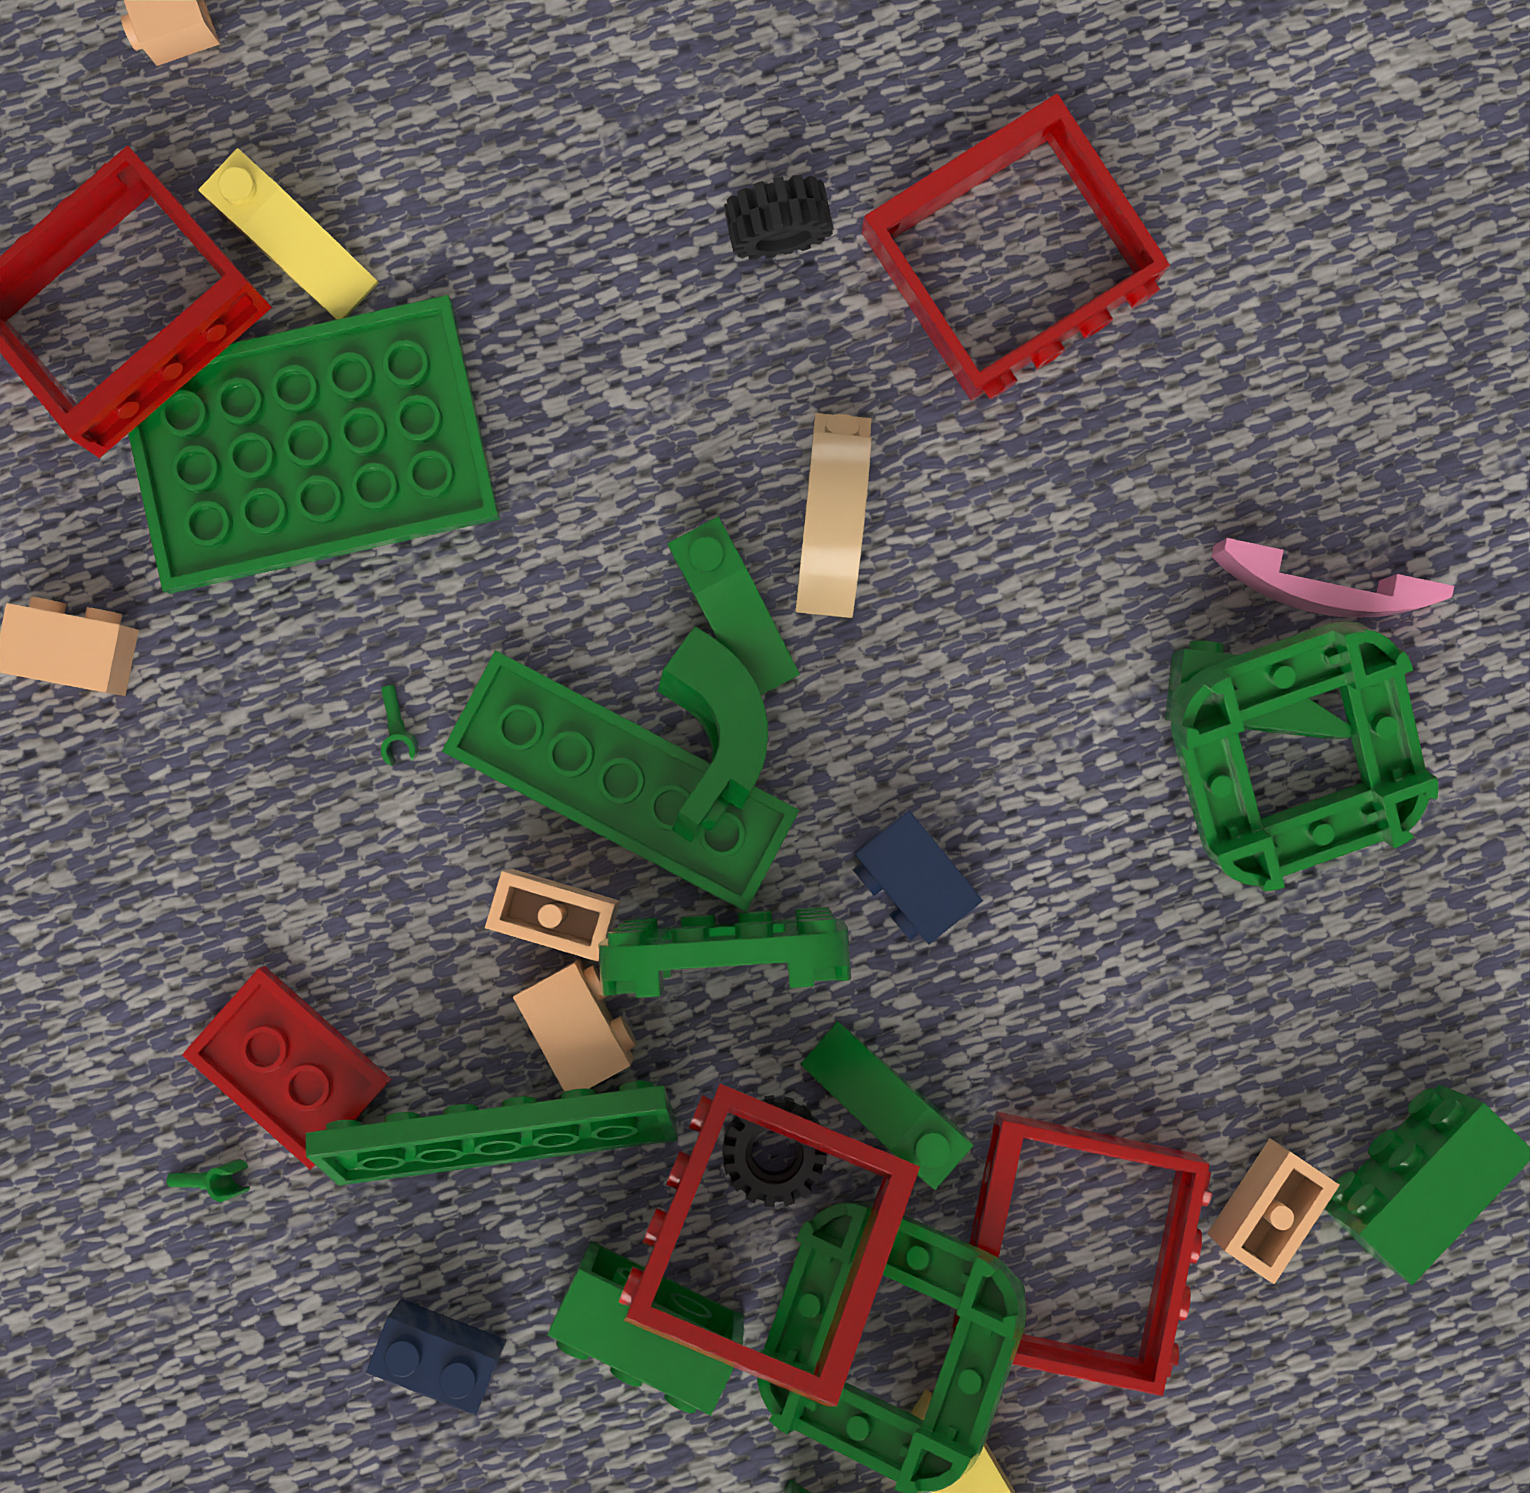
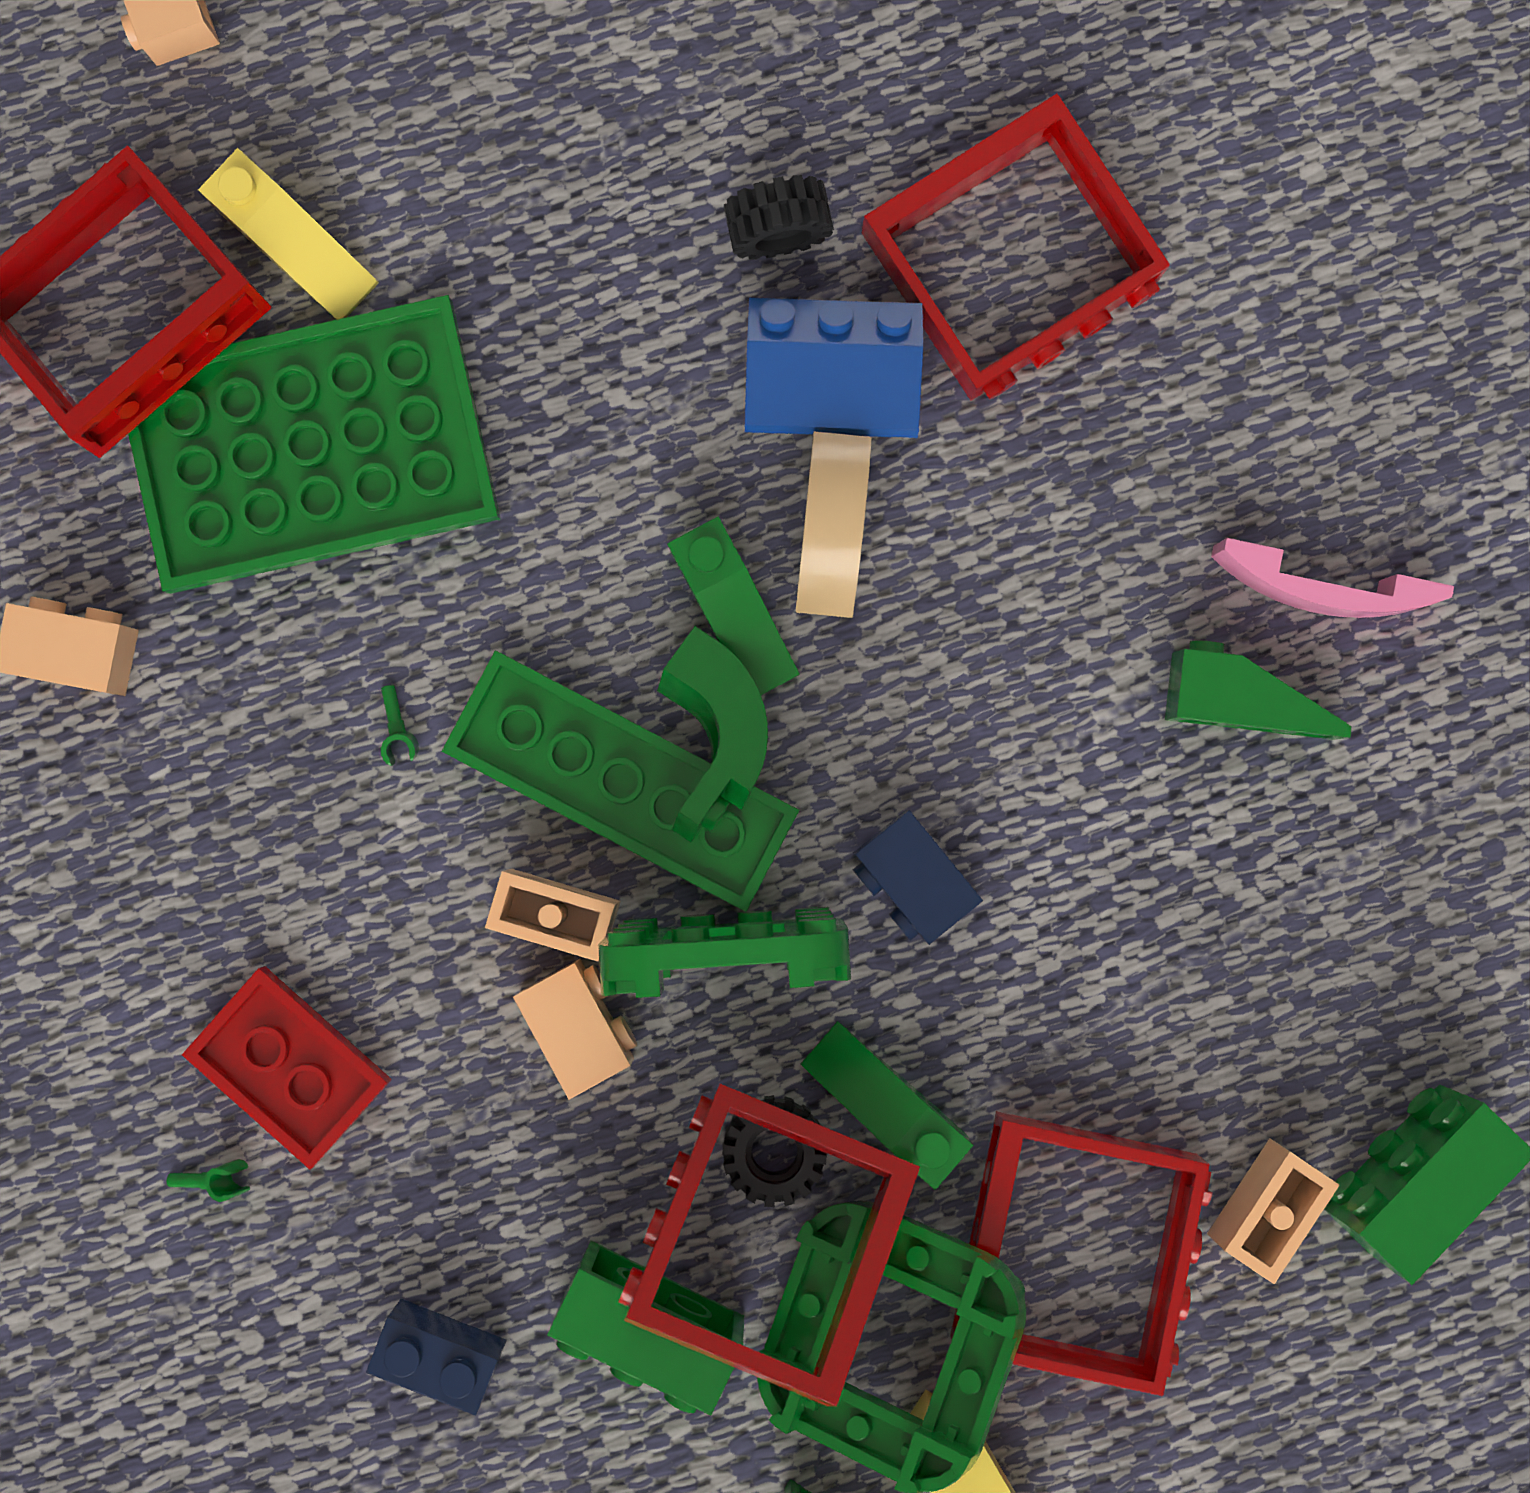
(493, 1136): green plate -> none
(834, 367): none -> blue slope
(1383, 733): green plate -> none

